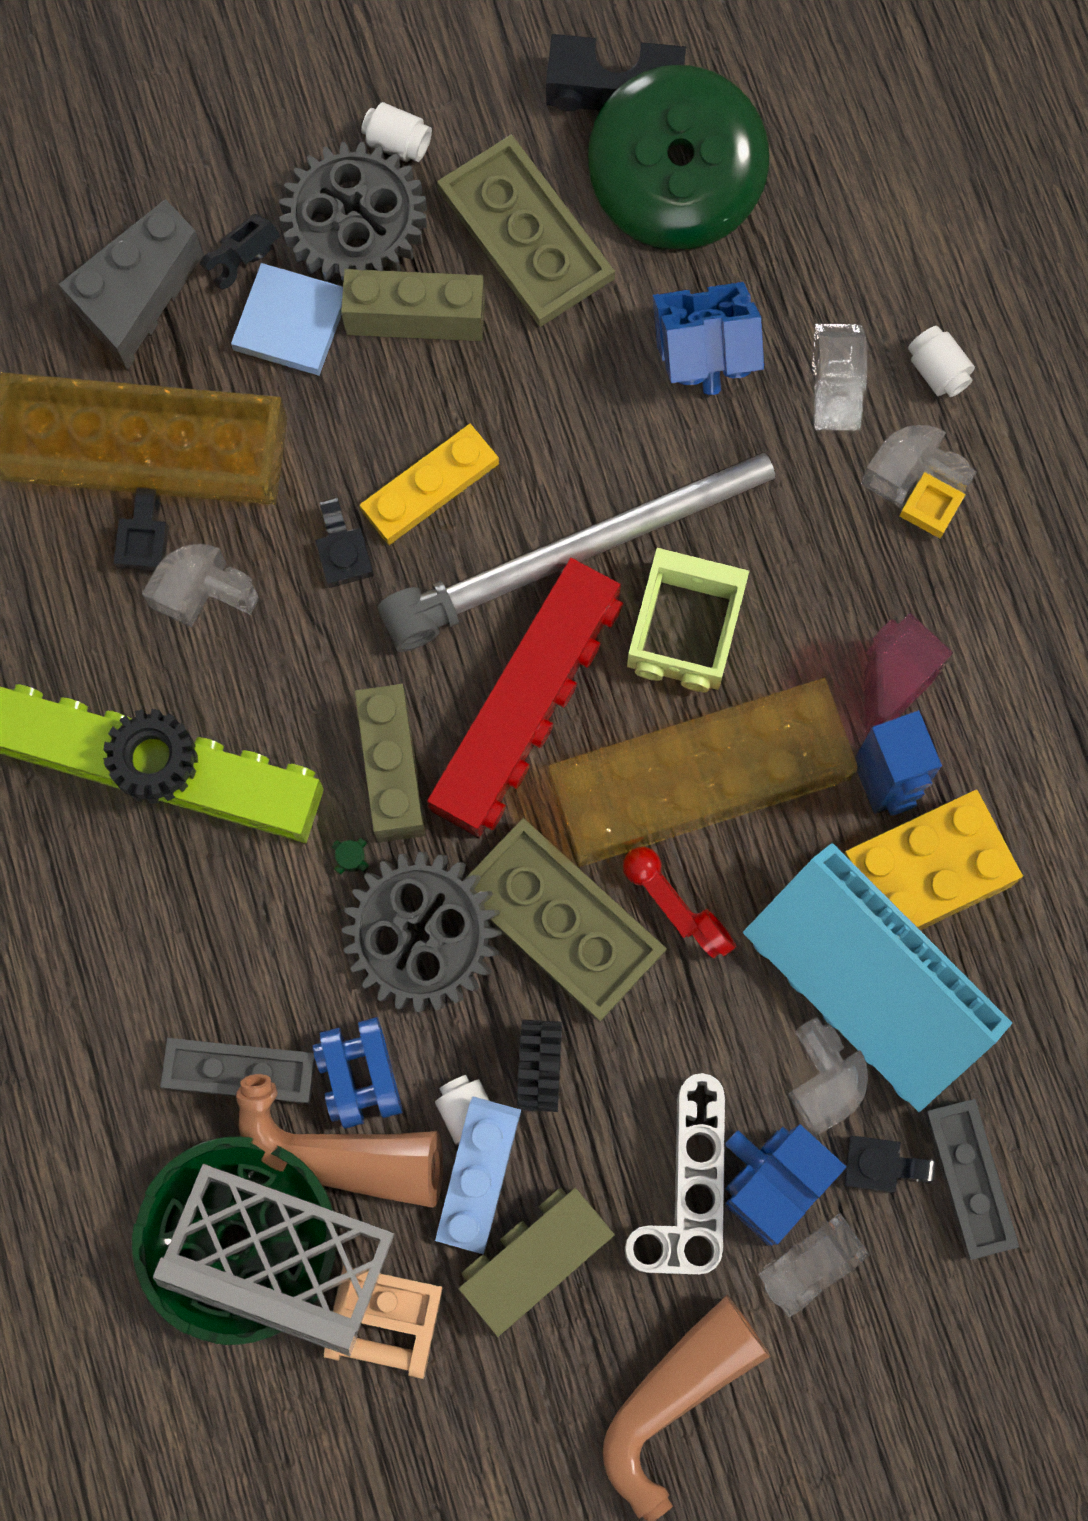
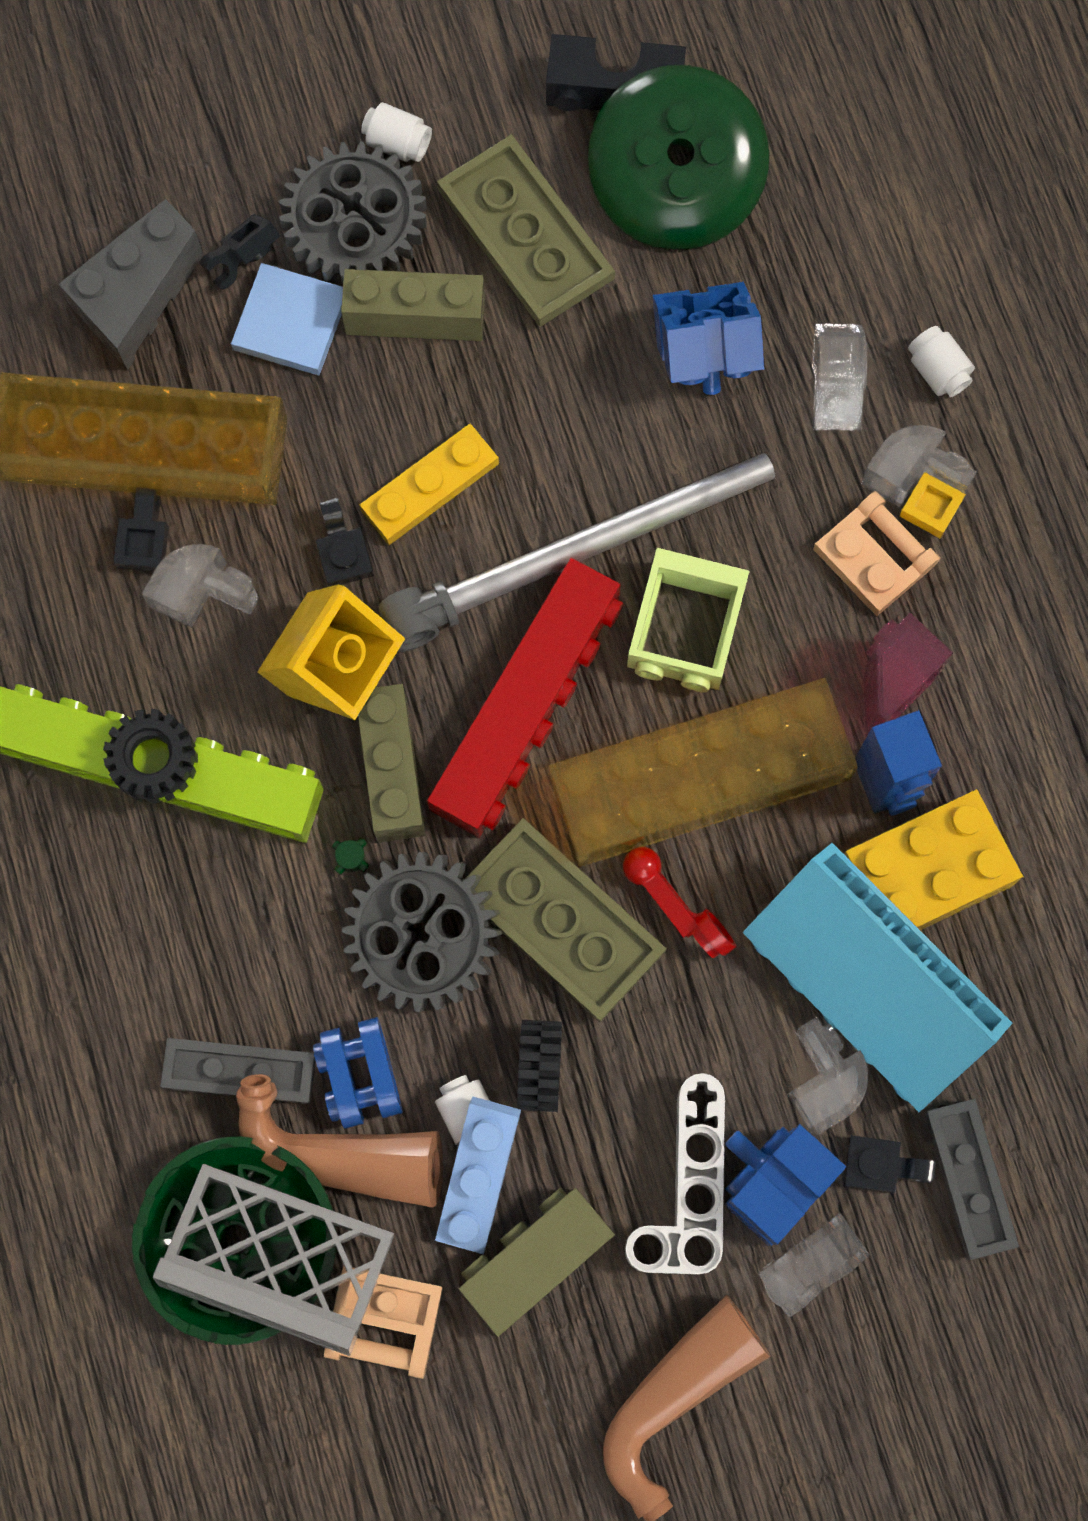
(332, 652): none -> yellow slope
(863, 561): none -> light nougat plate

